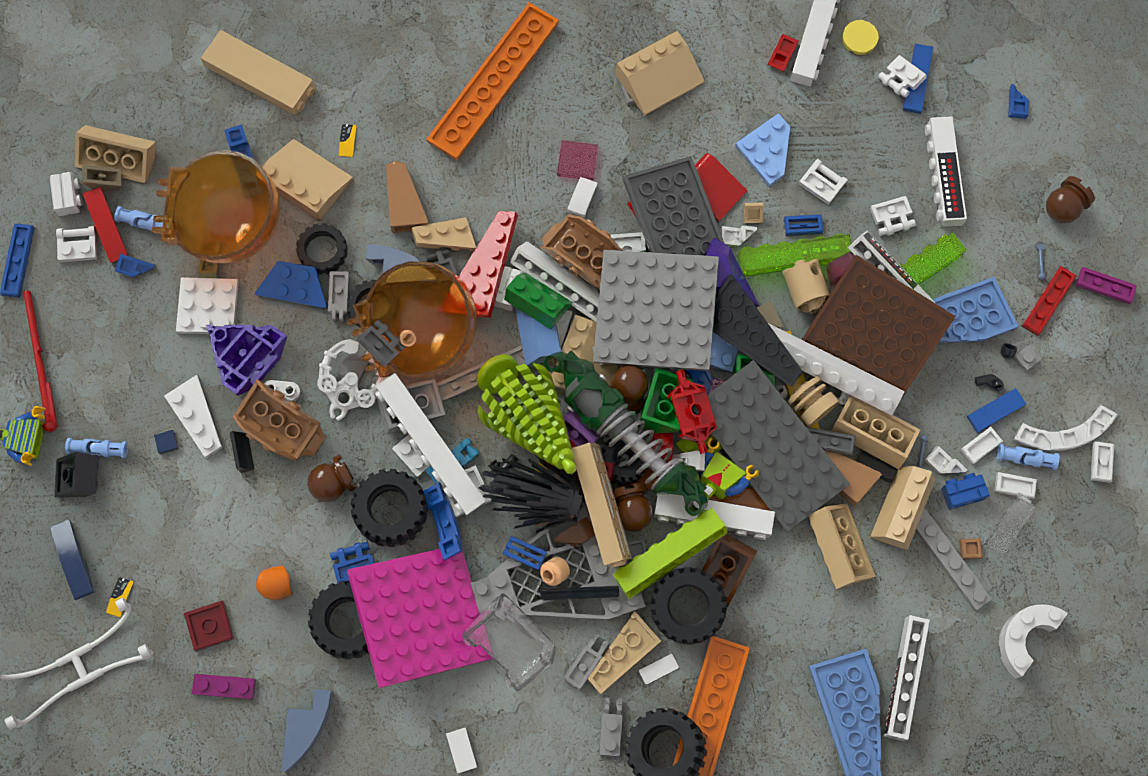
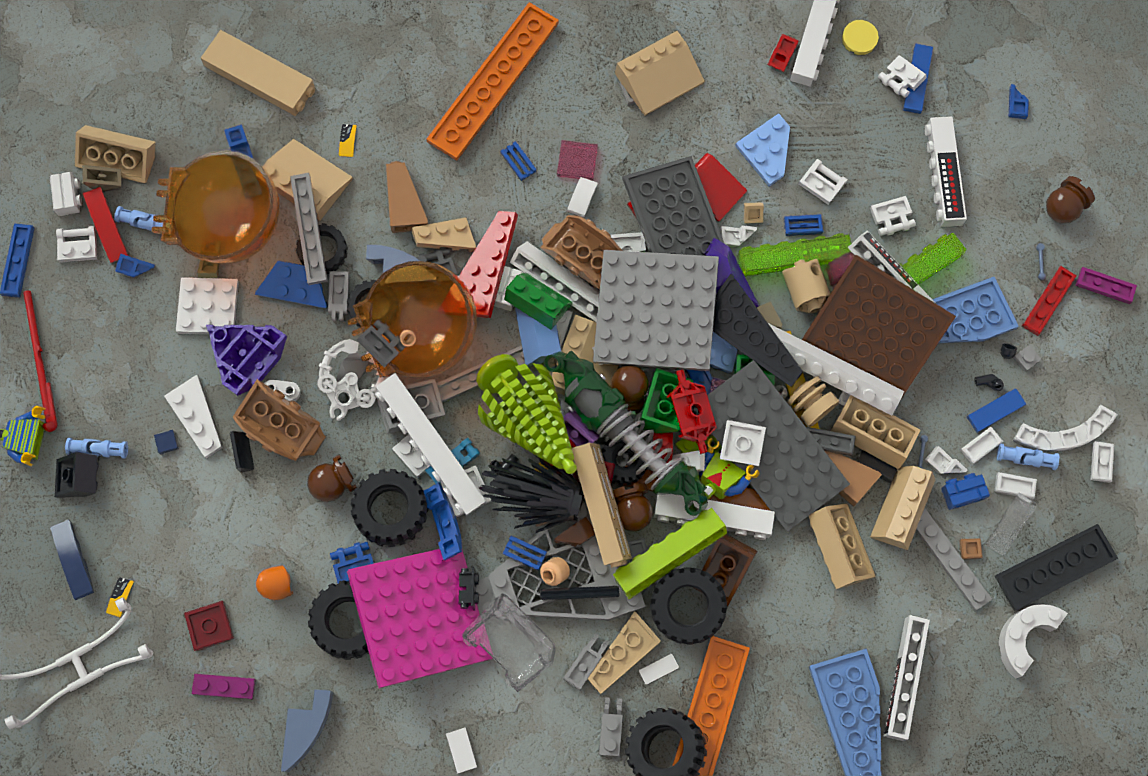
(308, 229): none -> light grey plate
(469, 596): none -> black hinge
(511, 149): none -> blue tile
(742, 443): none -> white plate
(1056, 567): none -> black plate

